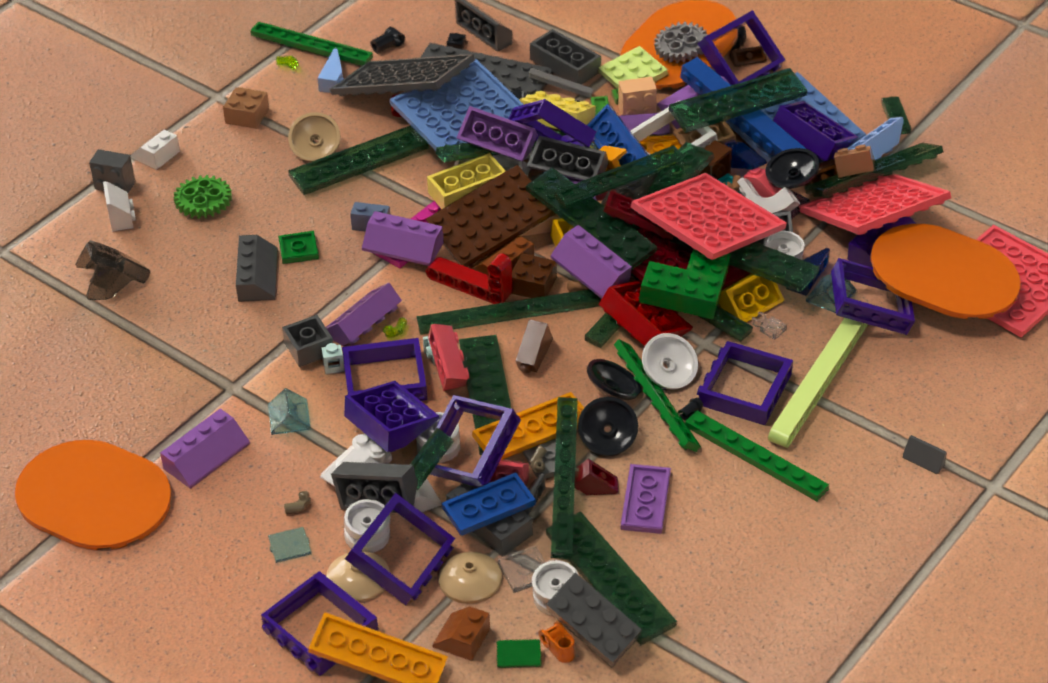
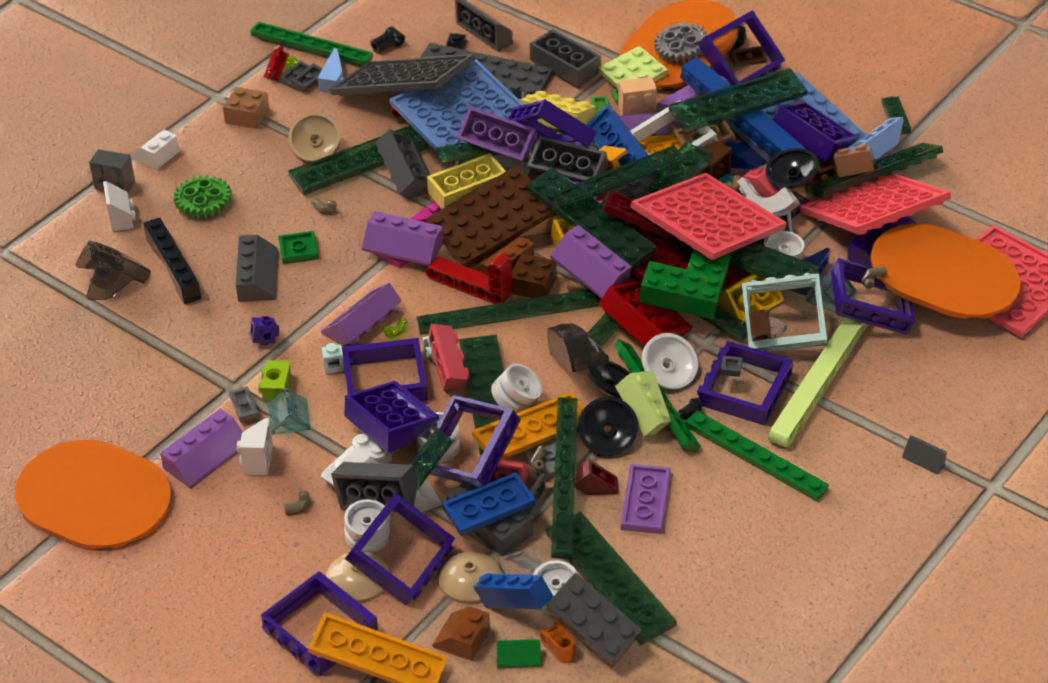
(179, 270): none -> black arch
(244, 404): none -> flat silver plate
(256, 448): none -> white slope
(263, 330): none -> dark purple brick
(275, 378): none -> lime brick
(276, 64): none -> red hinge
(289, 544): clear light blue piece -> none
(300, 76): none -> dark grey slope
(306, 339): dark grey brick -> none
(324, 208): none -> dark tan arm
(362, 213): sand blue brick -> none
(403, 163): none -> dark grey slope
(513, 591): none -> blue brick
(516, 388): none -> white wheel
(533, 346): slope -> none
(560, 82): light grey axle -> none
(575, 347): none -> clear smoke windscreen
(645, 398): none -> yellowish green wedge
(731, 366): none -> dark grey plate
(760, 325): none -> reddish brown brick
(788, 282): none -> light aqua window
(871, 274): none -> dark tan arm

